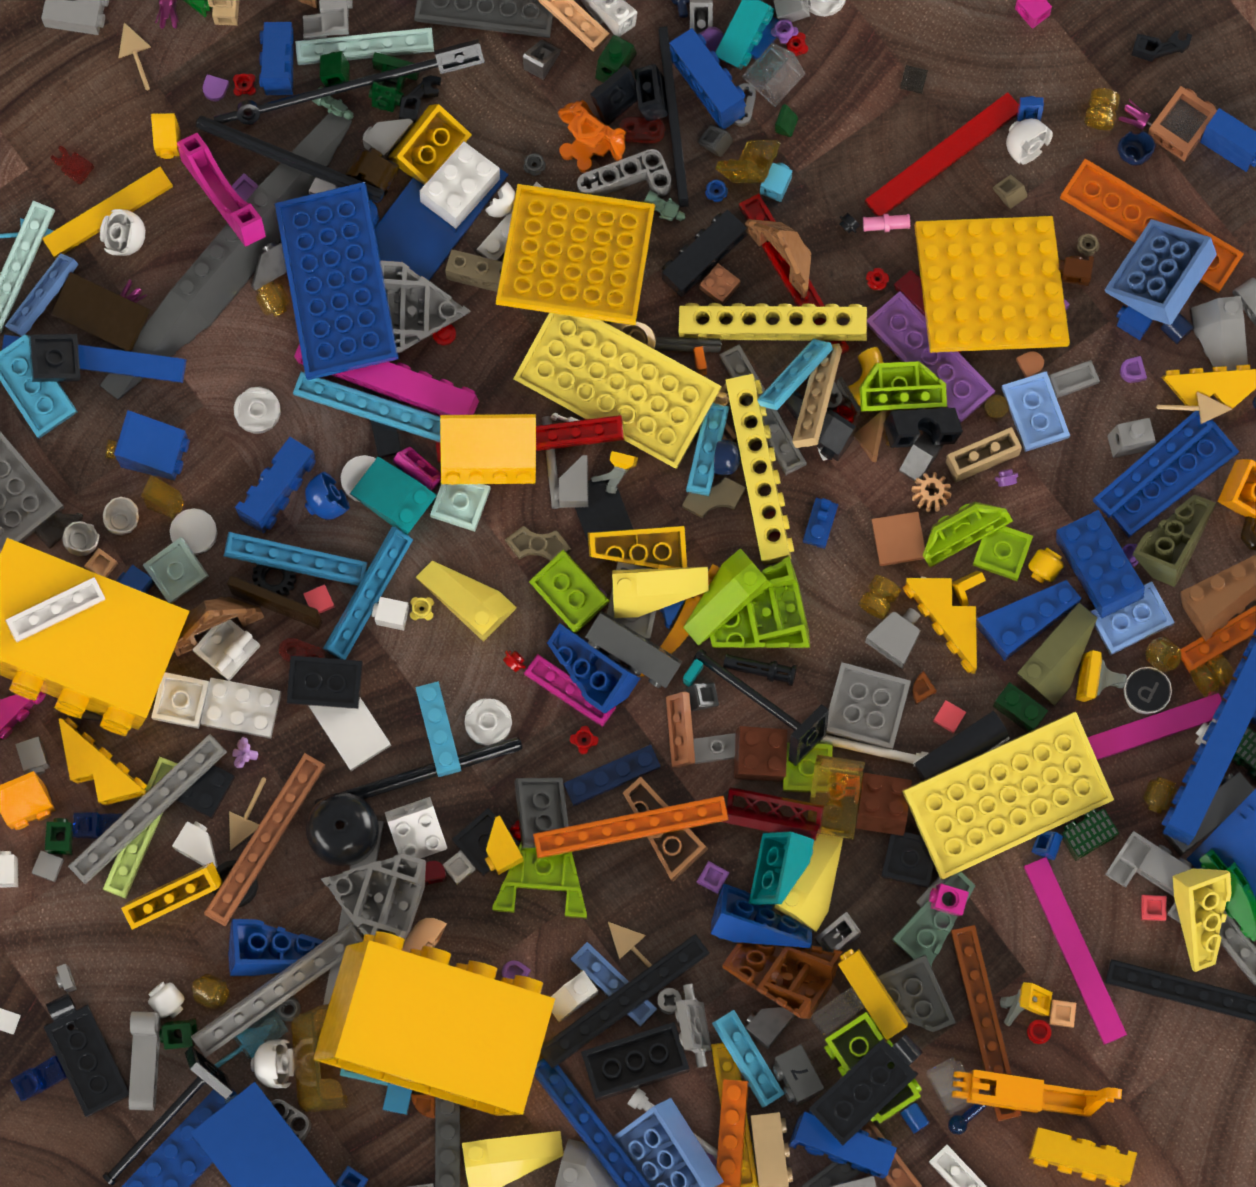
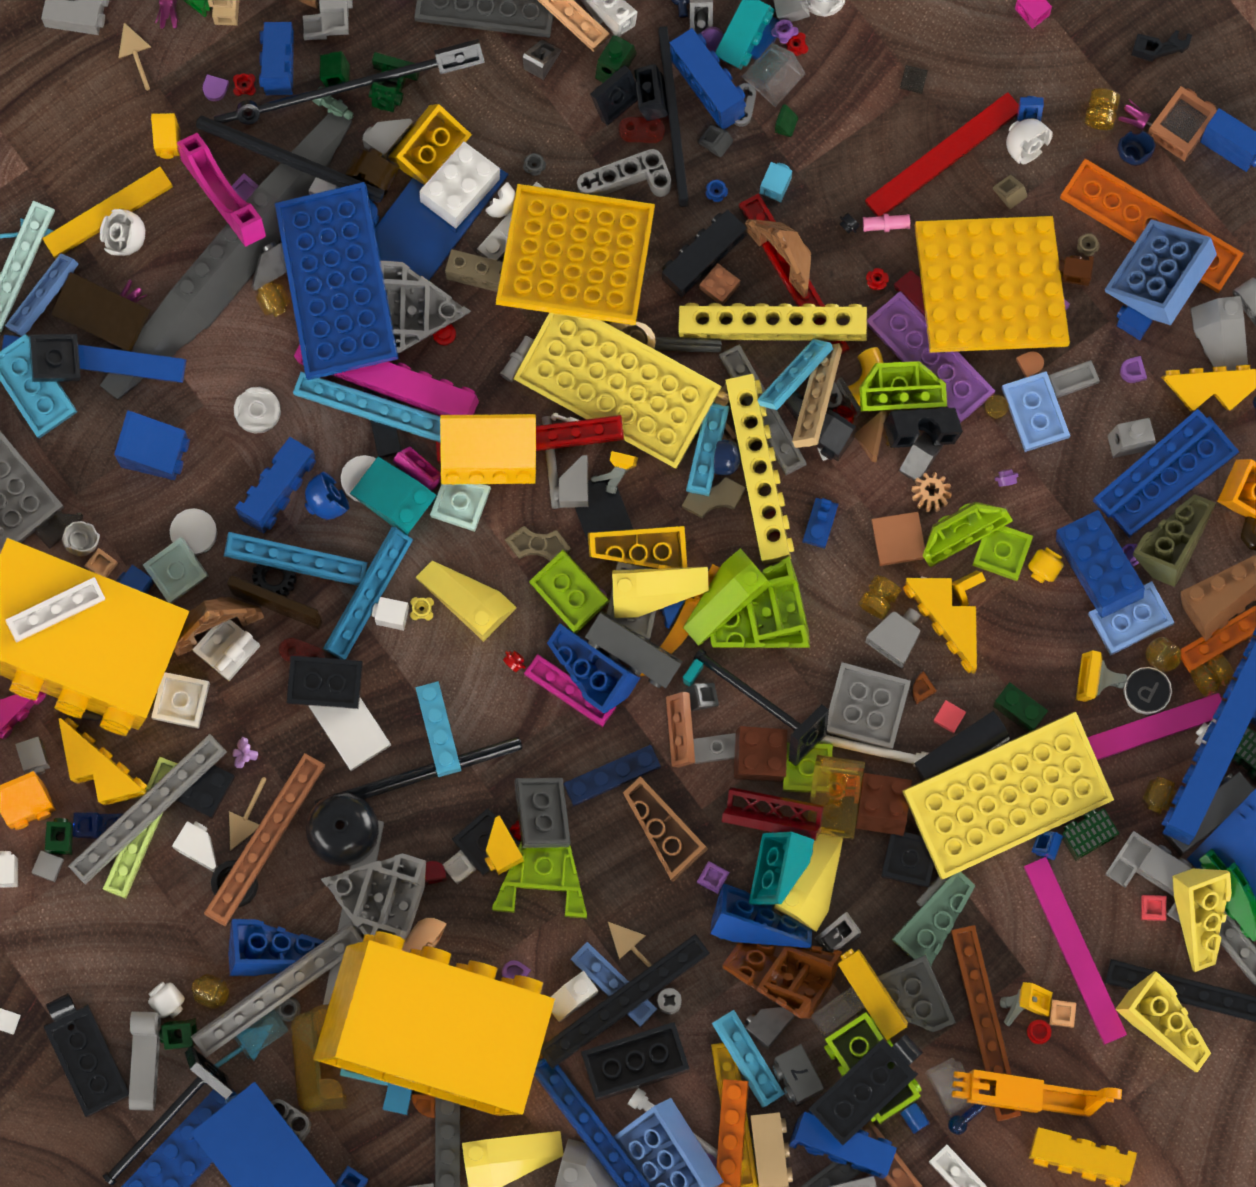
(38, 1079): clear blue slope -> none
(65, 978): light grey plate -> none
(74, 167): clear red plate -> none
(110, 449): clear yellow hinge -> none
(120, 516): white hair -> none
(162, 497): clear yellow slope -> none
(172, 895): yellow brick -> none
(240, 708): white plate -> none
(273, 1063): white cylinder -> none
(319, 599): coral tile -> none
(365, 45): light aqua tile -> none
(416, 829): white bracket -> none
(422, 90): black piece -> none
(488, 722): white tile -> none
(516, 359): none -> light grey pin
(590, 136): orange piece -> none
(591, 740): red plate -> none
(630, 827): orange tile -> none
(667, 209): sand green piece -> none
(693, 1025): light grey plate -> none
(700, 362): orange tile -> none
(731, 662): black pin -> none
(753, 163): clear yellow bracket -> none
(959, 899): dark pink brick -> none
(983, 454): tan brick -> none
(1024, 620): blue wedge -> none
(1057, 659): olive wedge -> none
(1160, 1016): none -> light yellow wedge
(1178, 329): dark blue brick -> none
(1207, 408): tan piece -> none

